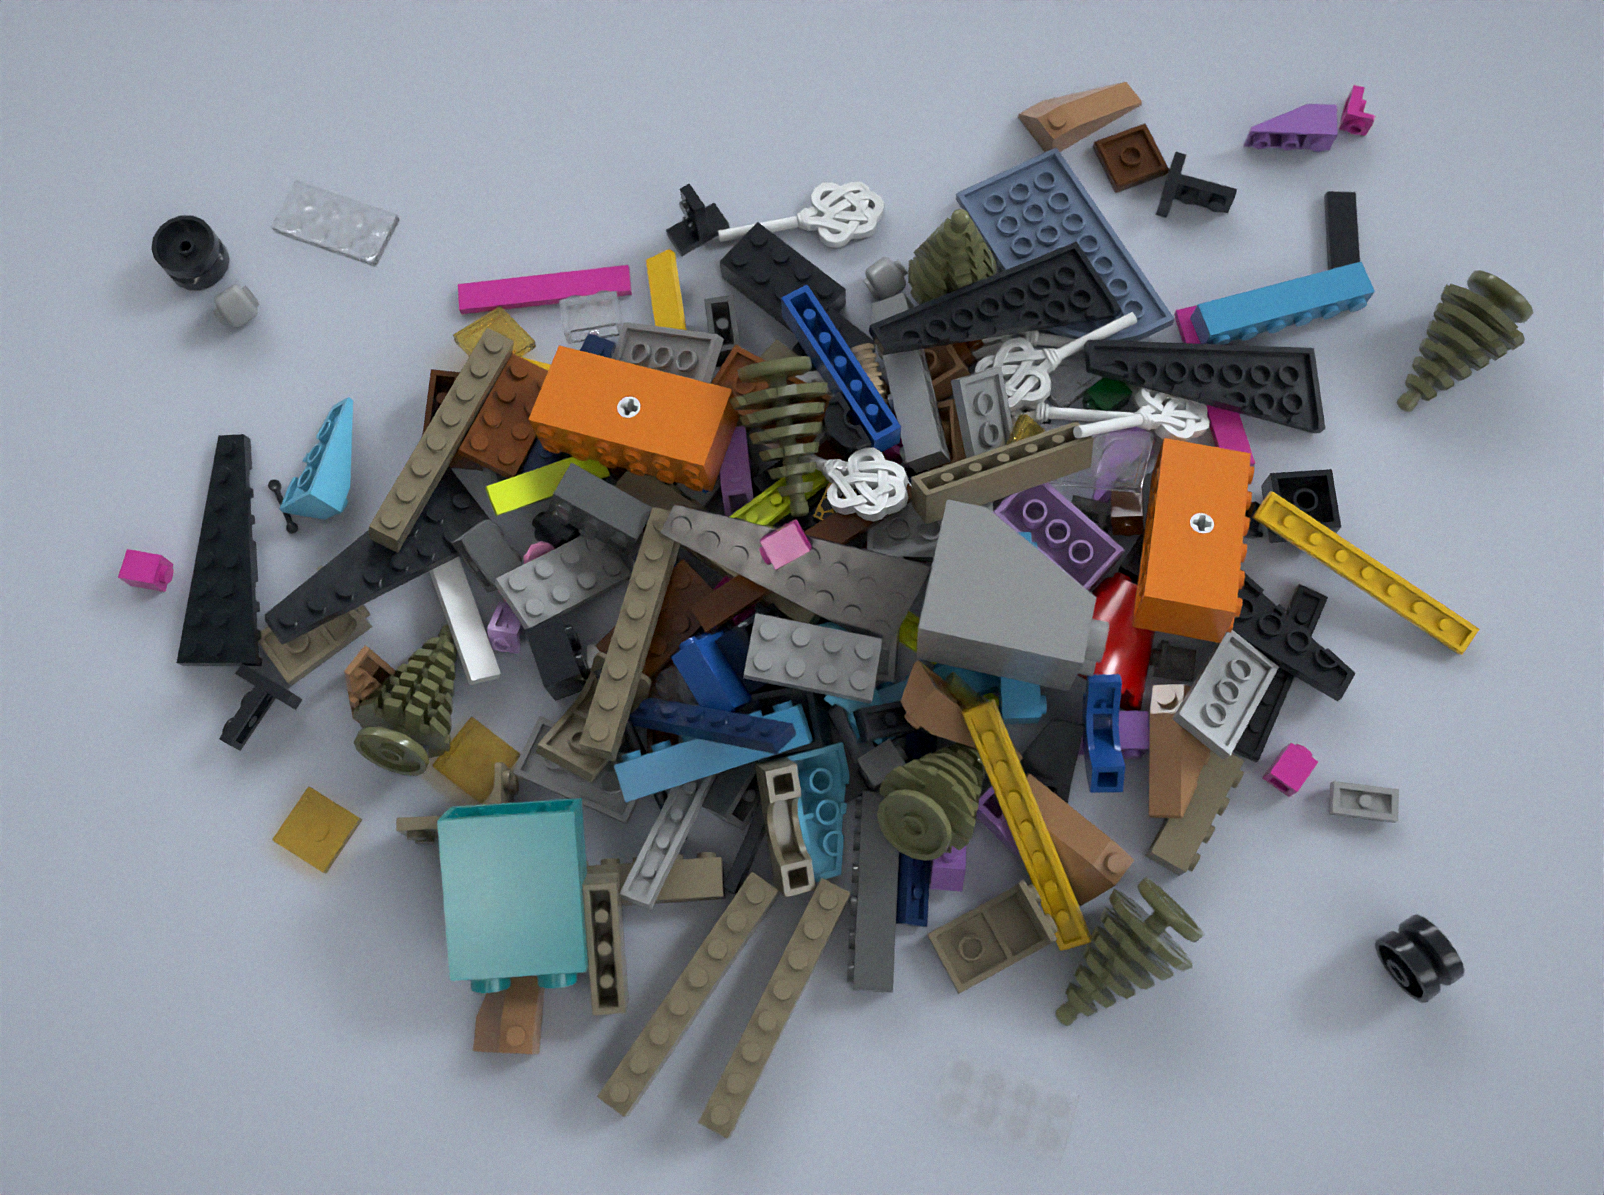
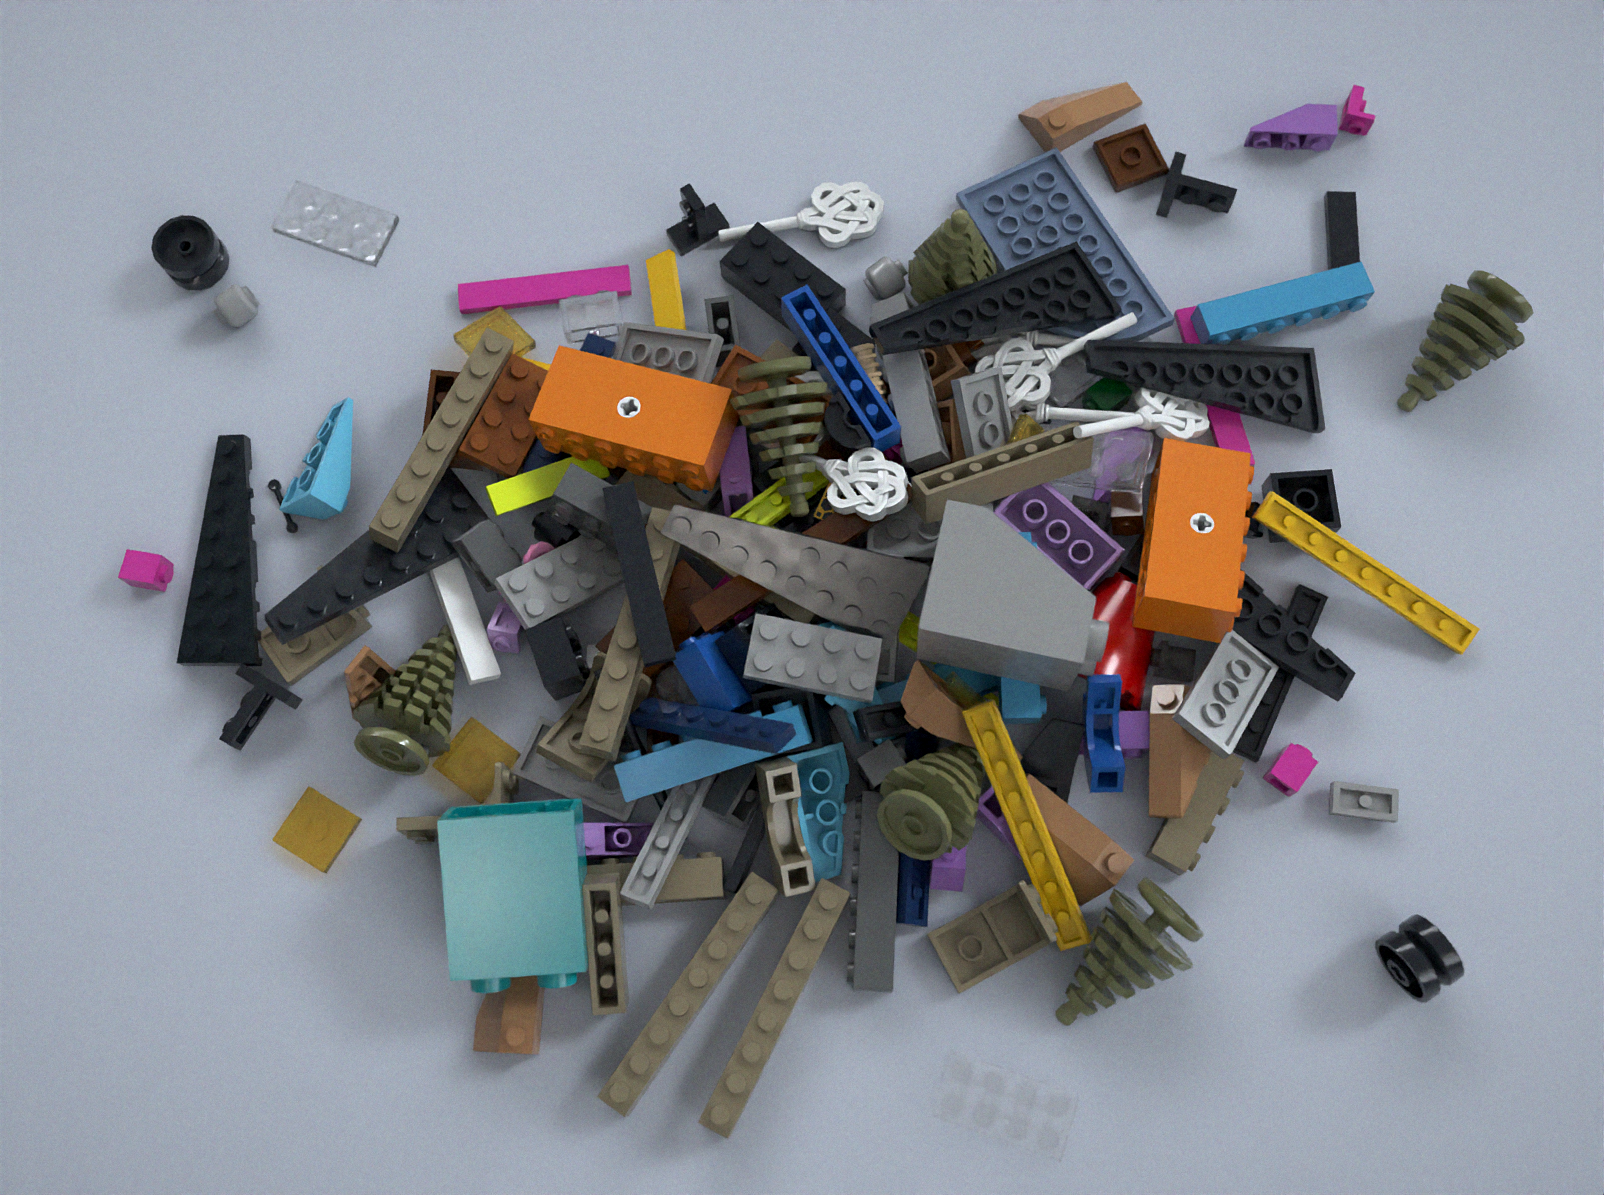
(615, 839): none -> medium lavender slope
(639, 574): none -> black tile
(784, 545): brick -> none

